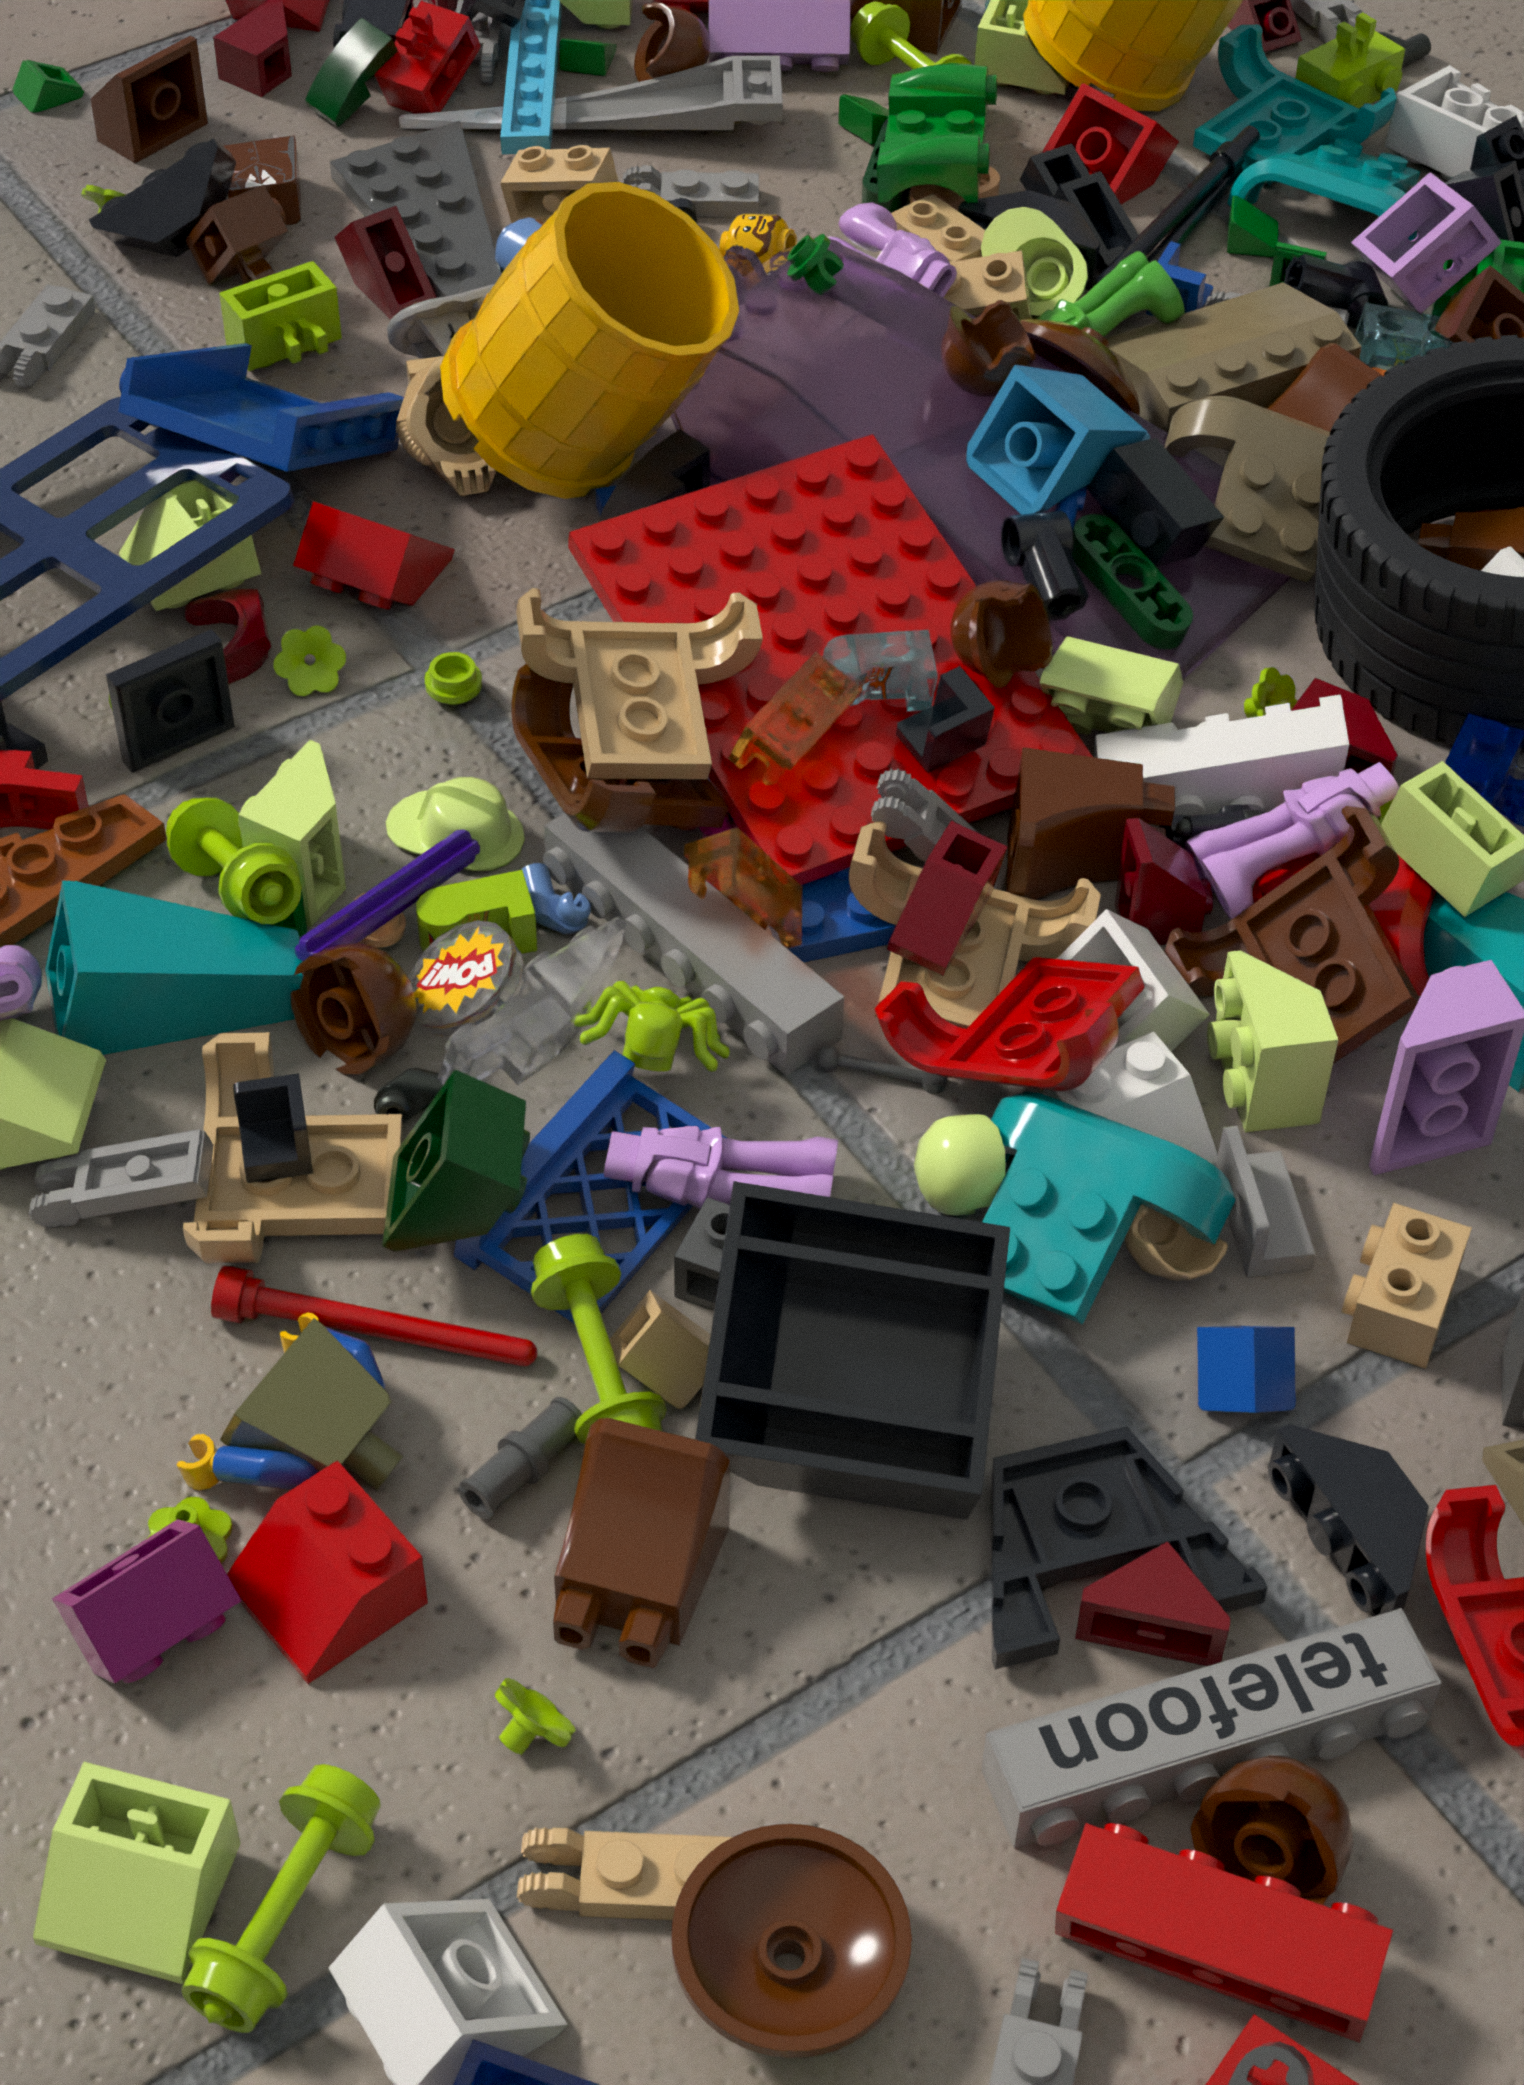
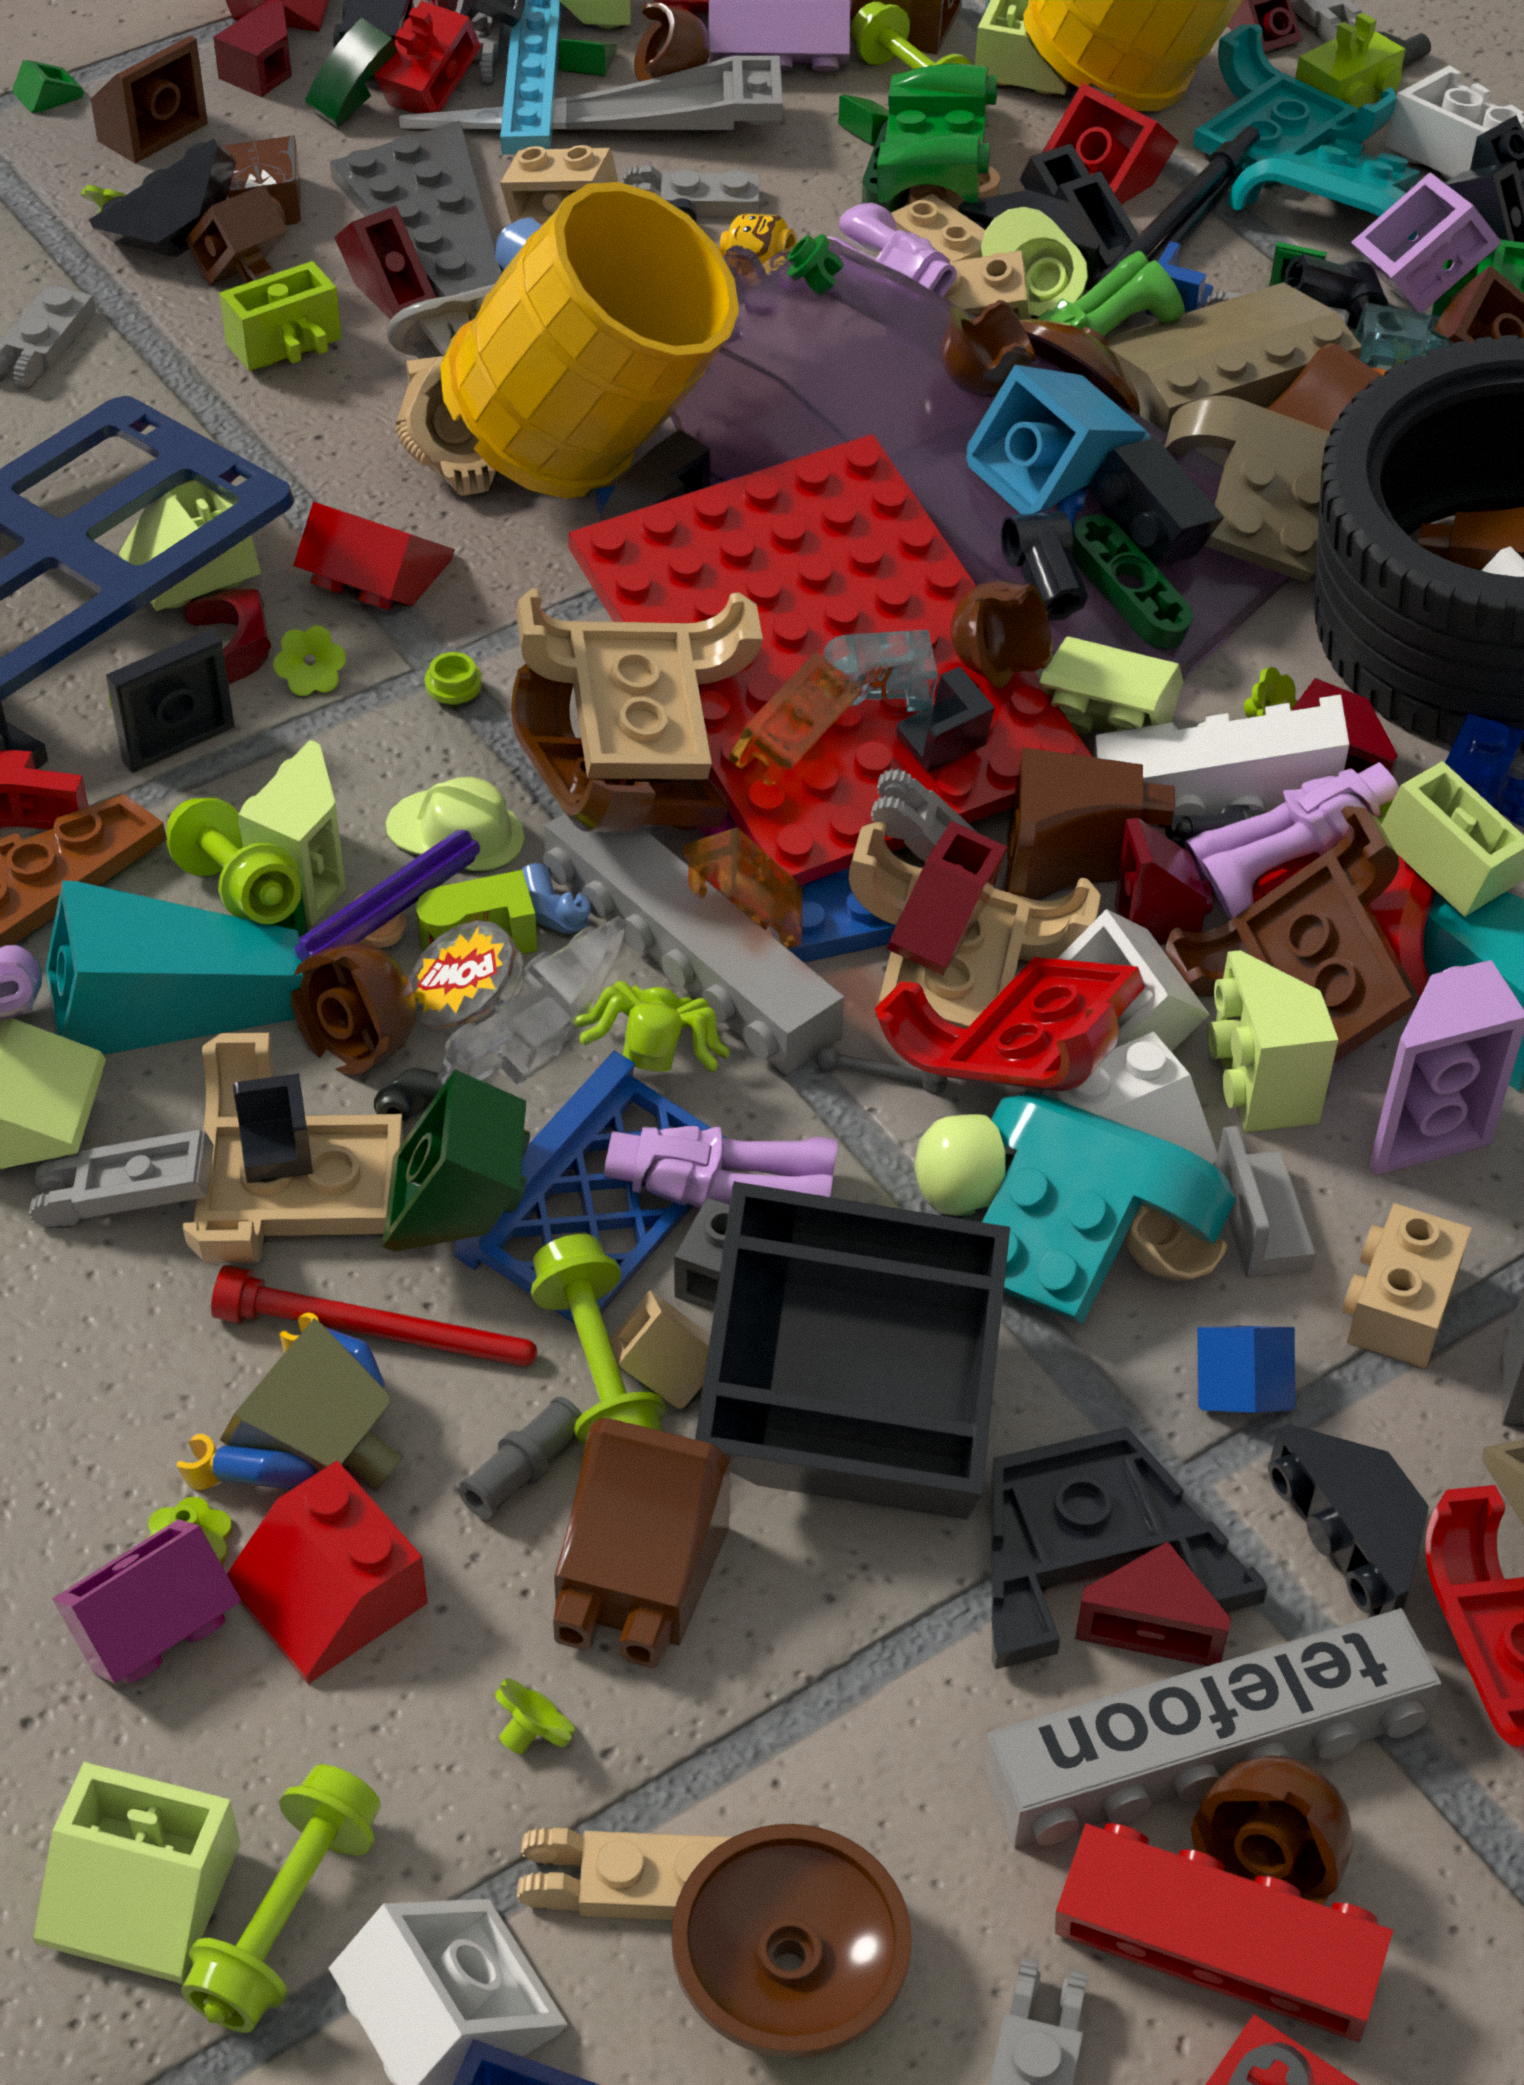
(214, 402): blue panel -> none
(1250, 230): green slope -> none

